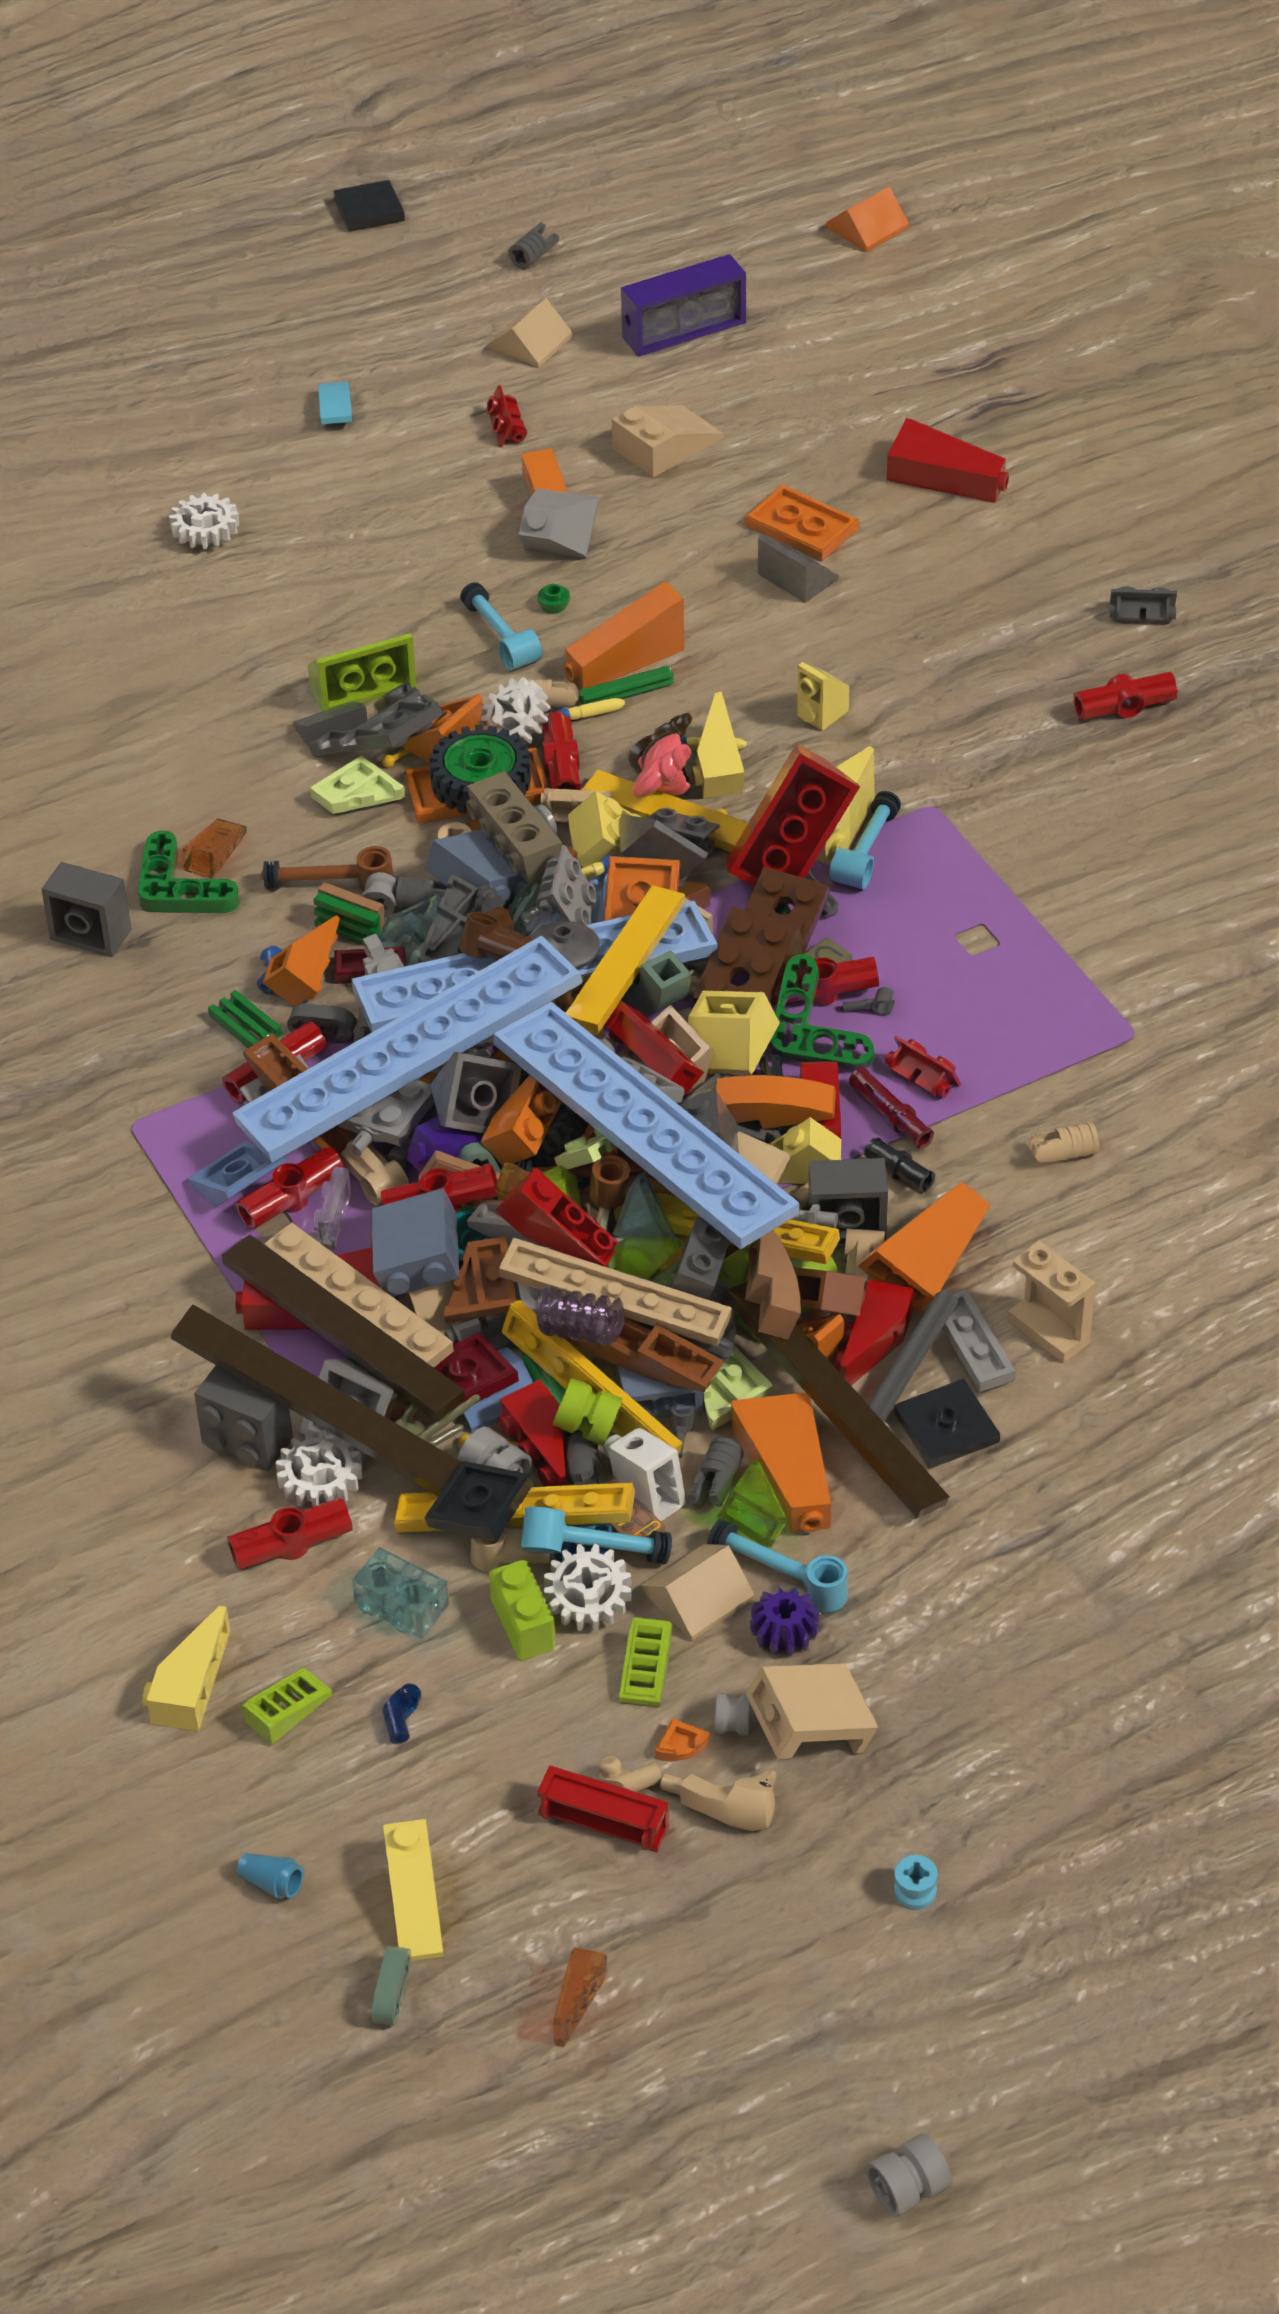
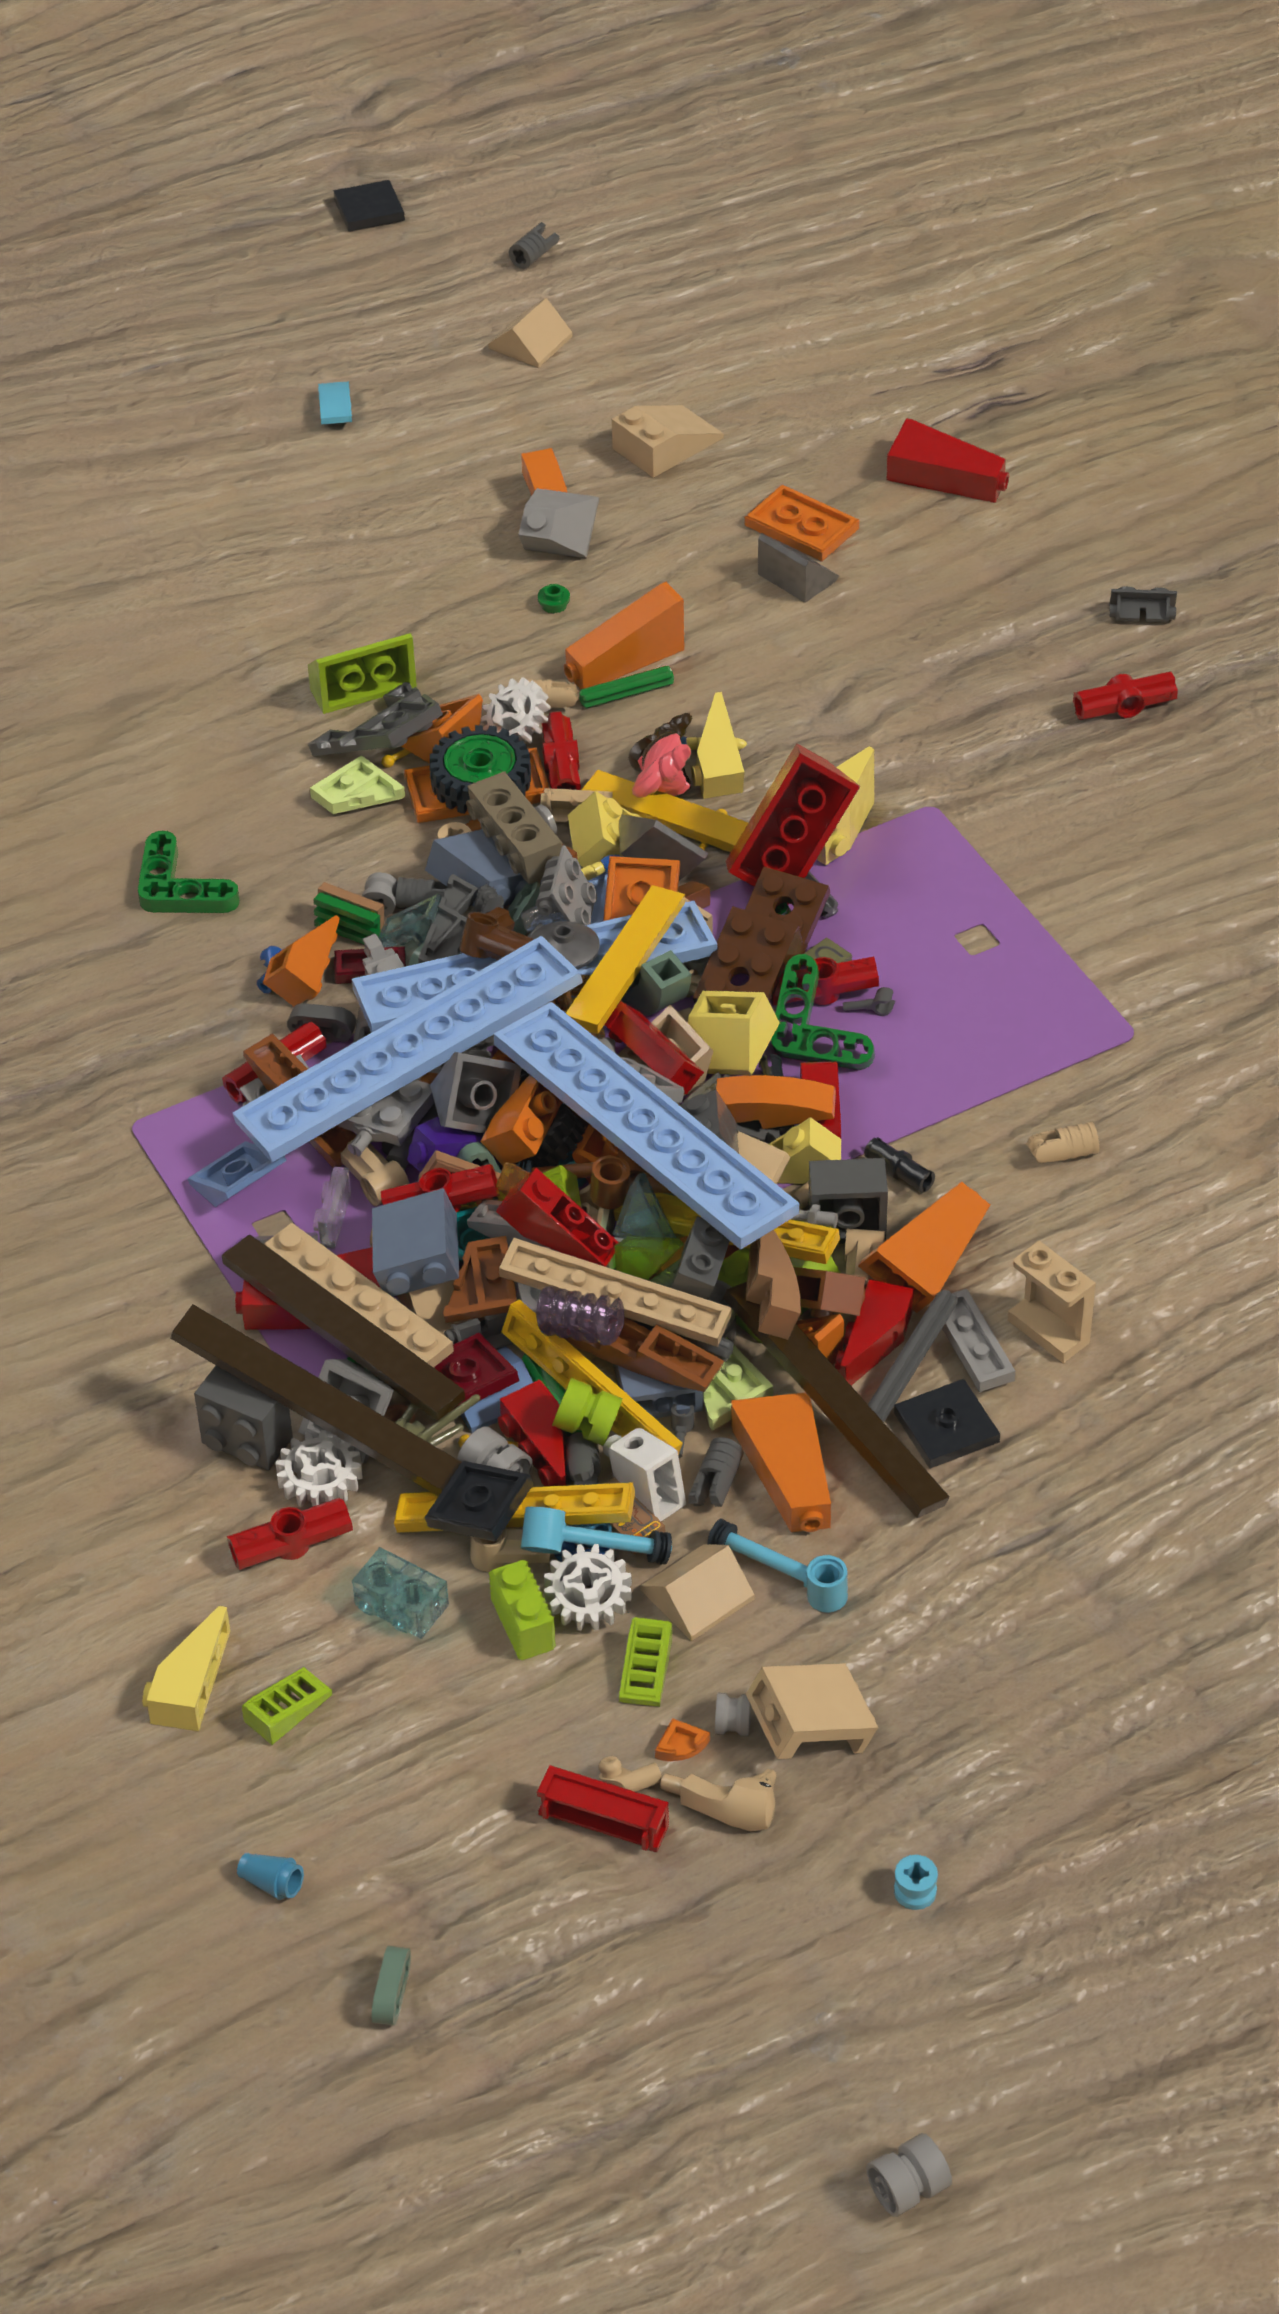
(86, 909): dark grey brick -> none
(204, 520): white gear -> none
(210, 851): clear orange slope -> none
(249, 1017): green tile -> none
(288, 1188): red piece -> none
(343, 718): dark grey slope -> none
(369, 861): dark orange piece -> none
(398, 1710): clear blue arm -> none
(413, 1889): light yellow slope -> none
(505, 417): red hinge -> none
(514, 647): medium azure piece -> none
(581, 1983): clear orange slope -> none
(584, 1152): yellowish green wing -> none
(593, 709): light yellow piece -> none
(683, 305): dark purple brick -> none
(693, 828): dark grey hinge -> none
(755, 1507): clear neon green slope -> none
(784, 1621): dark purple gear -> none
(820, 697): light yellow slope -> none
(856, 866): medium azure piece -> none
(871, 221): orange slope -> none
(915, 1131): dark red pin -> none
(934, 1073): red hinge -> none

